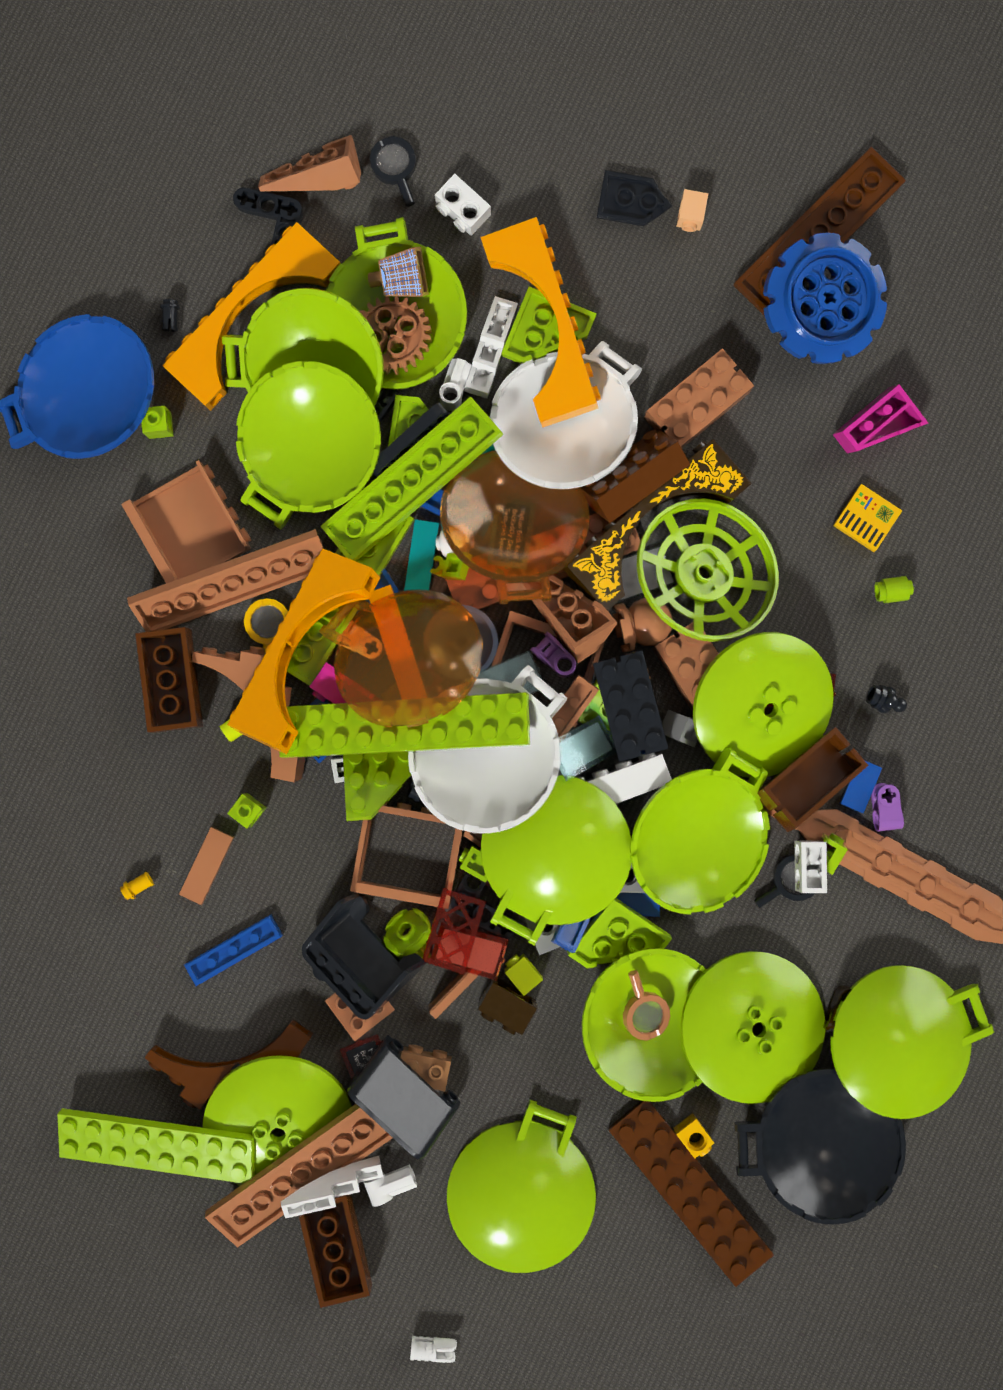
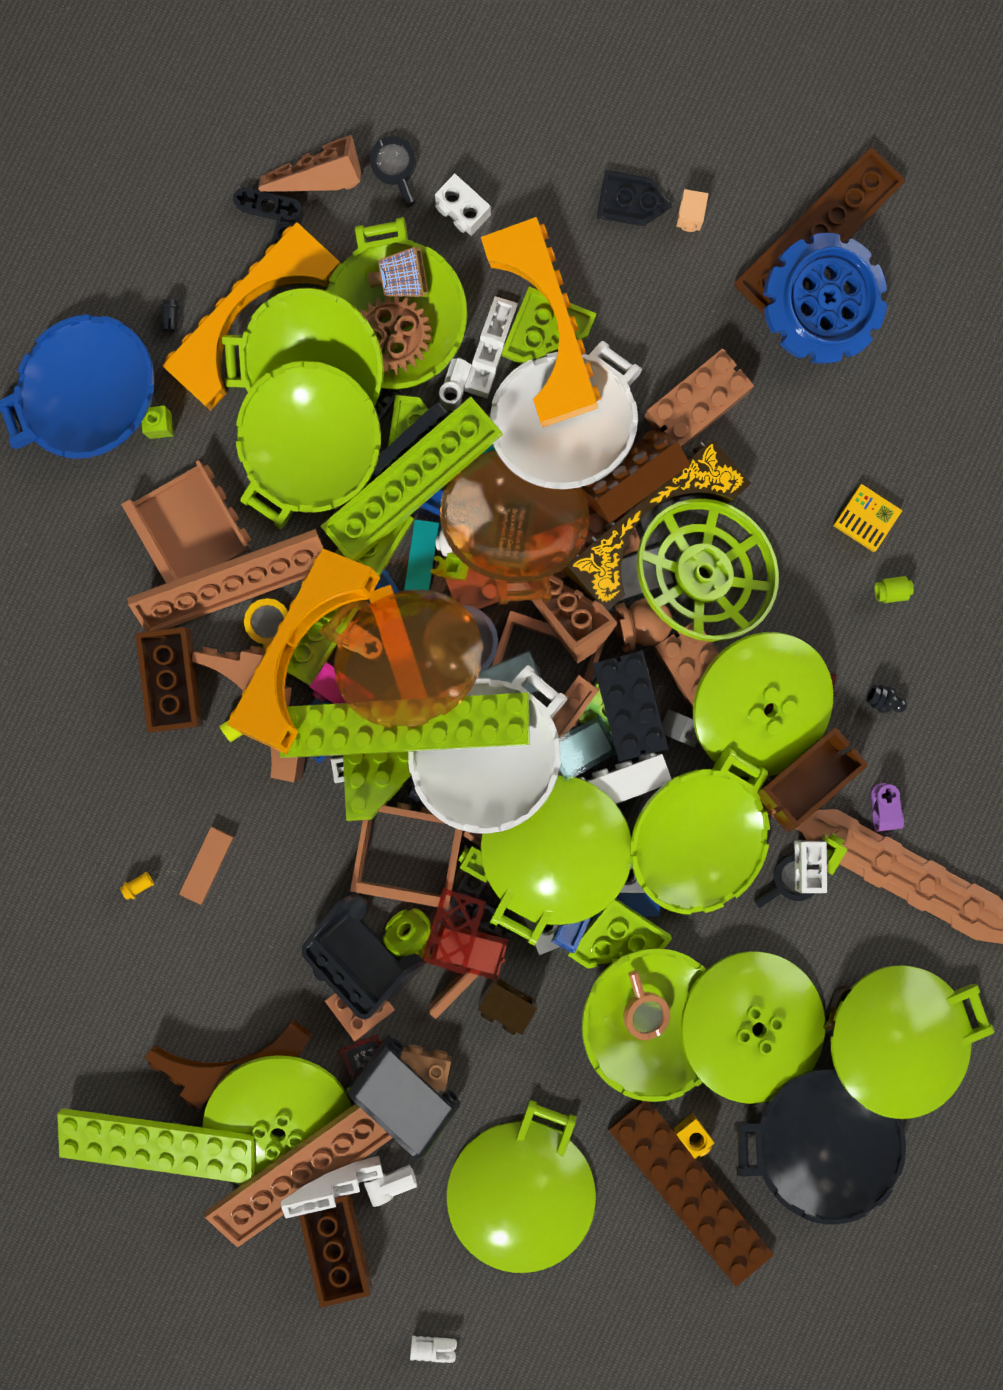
(233, 950): blue tile -> none
(247, 810): lime brick -> none
(522, 973): neon yellow brick -> none
(553, 654): medium lavender piece -> none
(860, 788): blue tile -> none
(881, 419): dark pink wedge -> none

